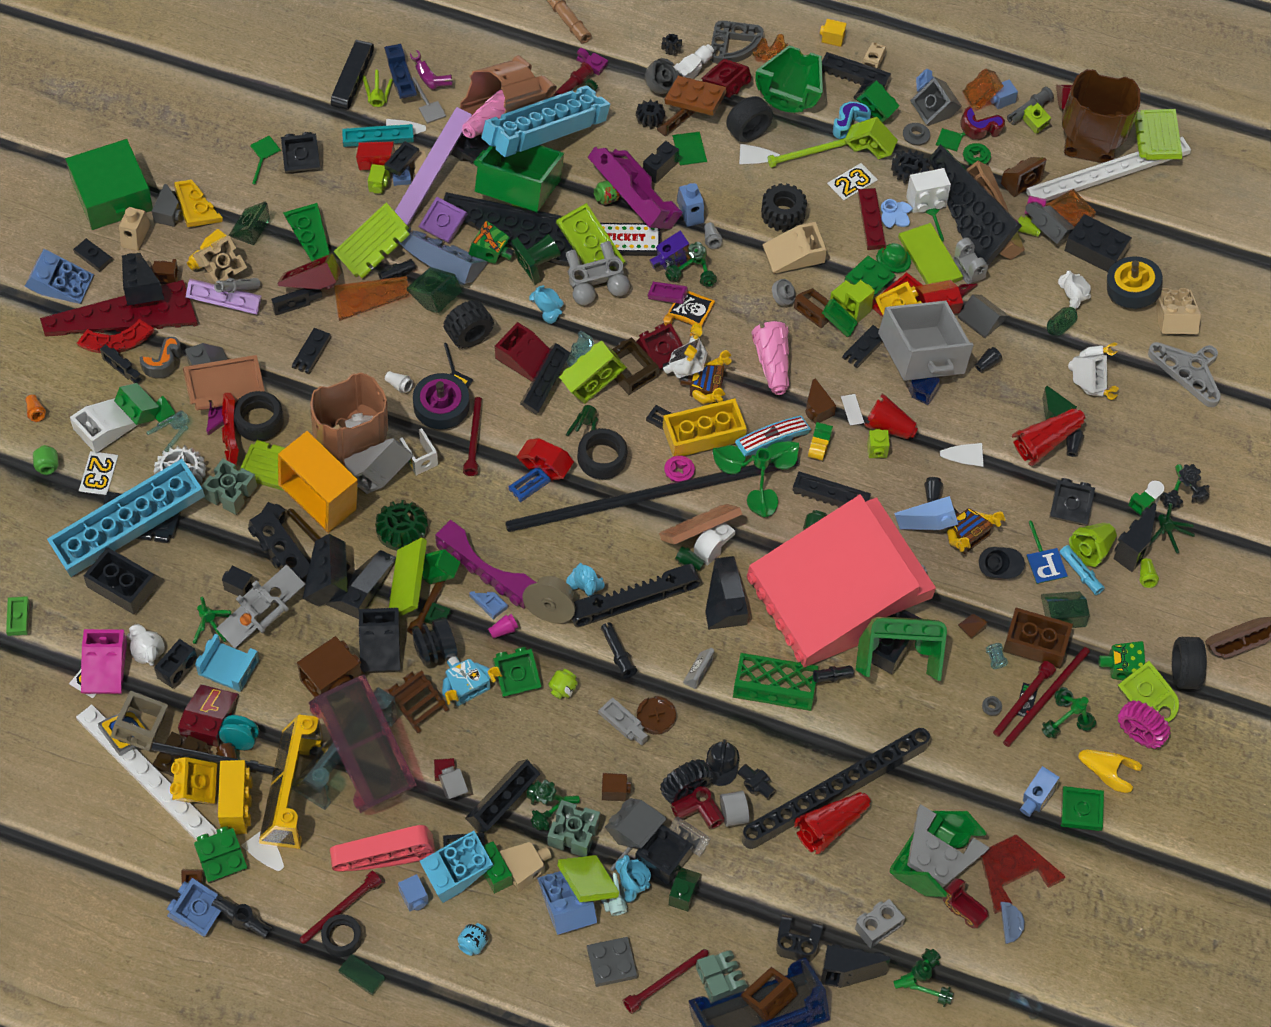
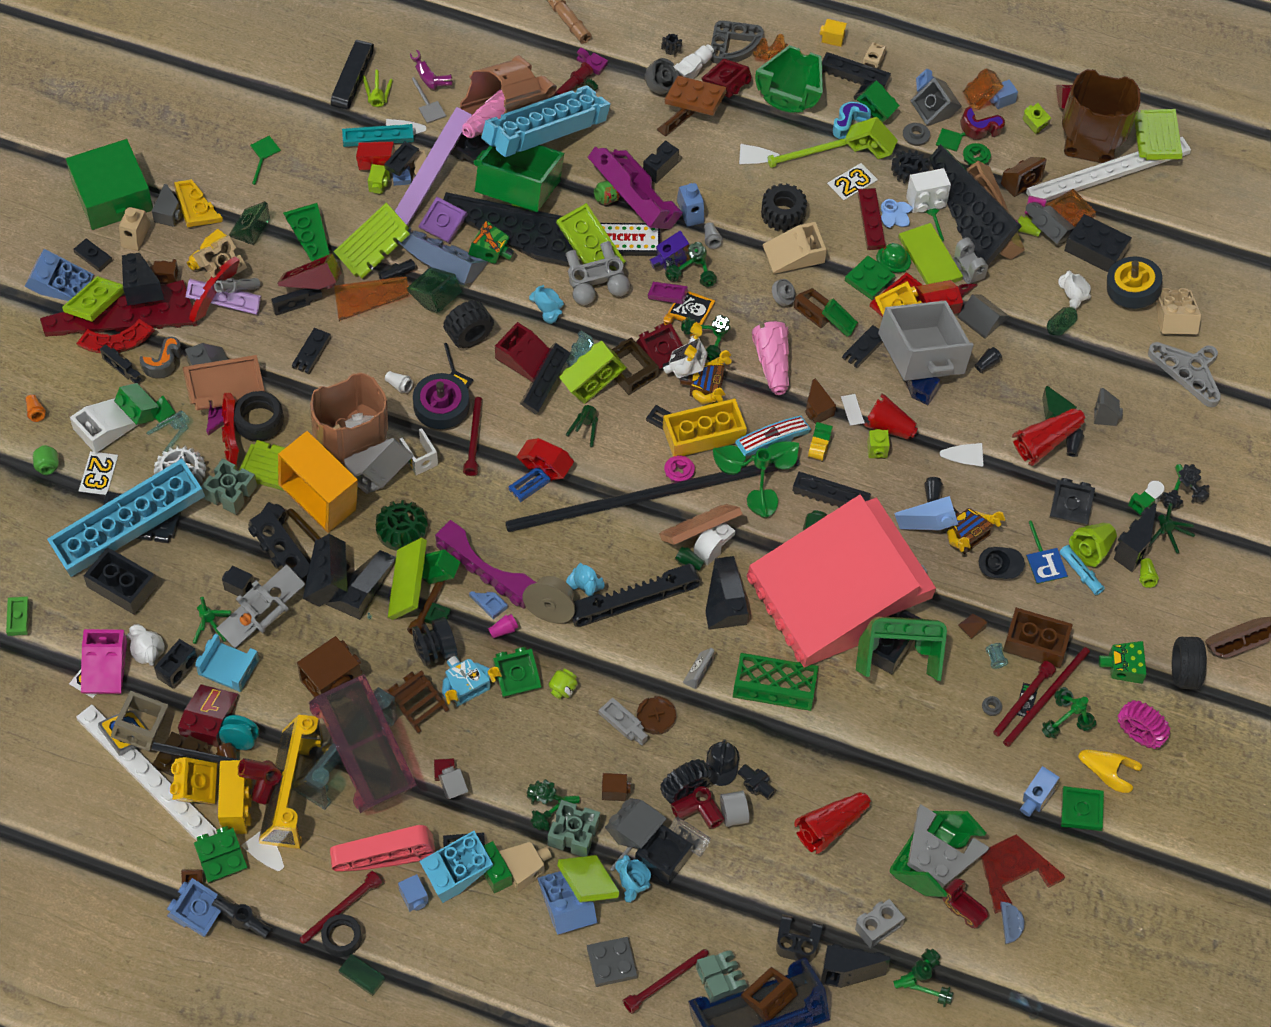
(94, 298): none -> lime tile
(201, 305): none -> red tile
(258, 771): none -> dark red piece
(300, 152): black plate -> none
(379, 640): black slope -> none
(399, 71): dark blue slope -> none
(473, 939): medium azure head -> none
(502, 796): black brick -> none
(536, 255): dark green plant -> none
(602, 470): black tyre -> none
(618, 905): light aqua plant -> none
(621, 657): black pin -> none
(650, 113): black gear -> none
(684, 889): dark green slope -> none
(690, 148): green sticker -> none
(719, 326): none -> dark green plant
(749, 119): black tyre -> none
(833, 673): black pin -> none
(840, 779): black beam -> none
(855, 298): lime brick -> none
(1042, 97): dark grey pin -> none
(1067, 607): clear green slope -> none
(1091, 371): white torso -> none
(1107, 409): none -> dark grey slope
(1150, 688): lime tile -> none

